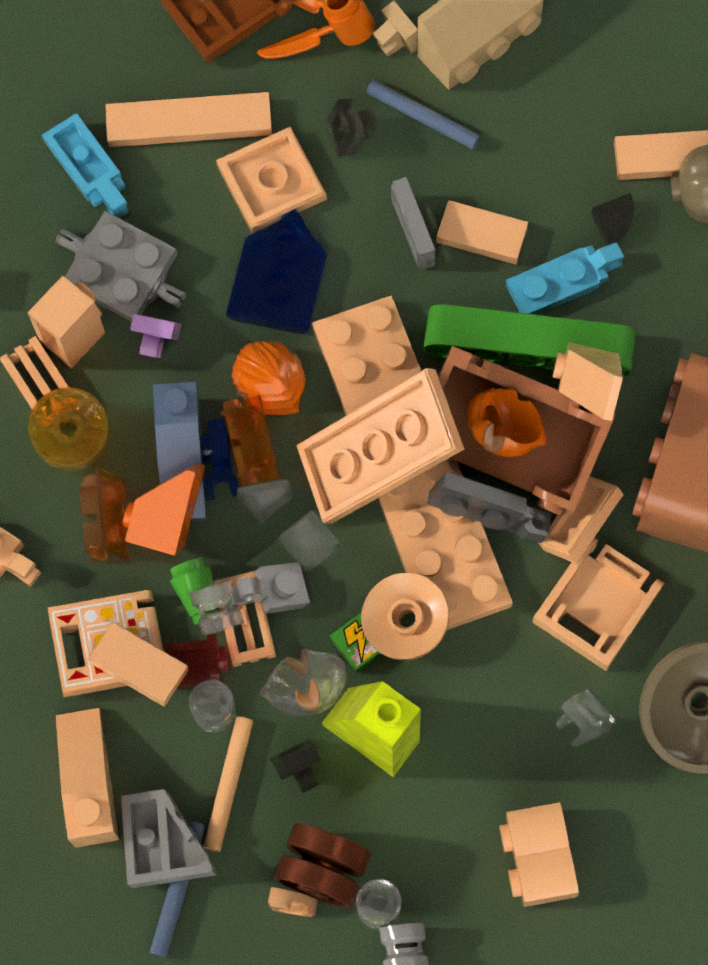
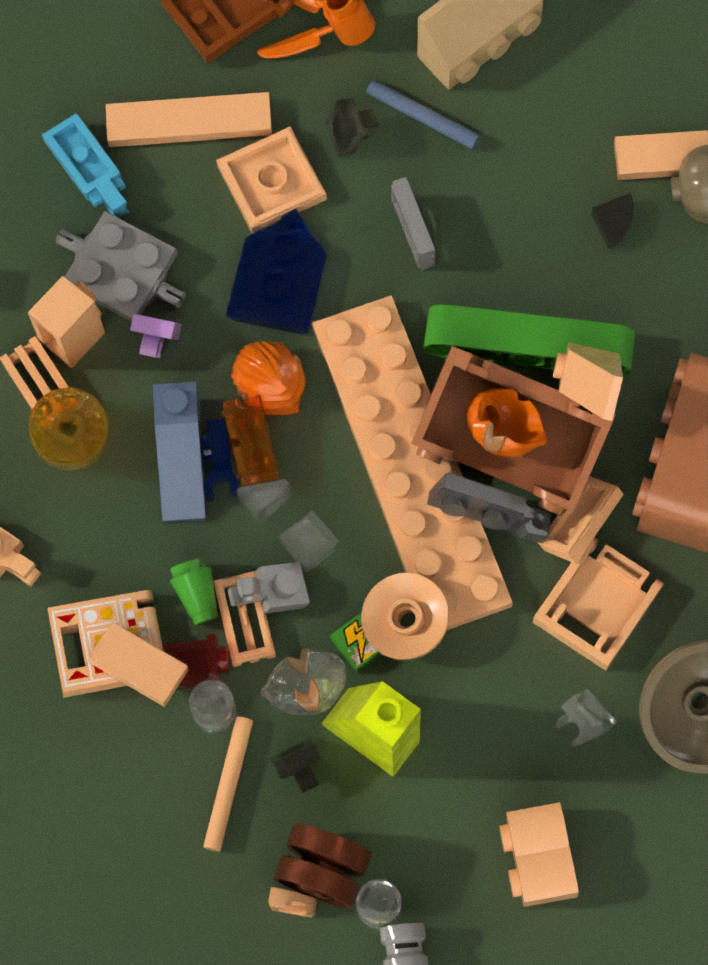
(85, 779): light nougat slope -> none
(104, 497): clear orange hinge -> none
(160, 842): light grey wing -> none
(164, 513): orange slope -> none
(172, 907): sand blue bar -> none
(213, 597): clear wheel -> none
(380, 446): light nougat tile -> none
(396, 31): tan tile -> none
(482, 232): light nougat tile -> none
(563, 278): medium azure hinge -> none

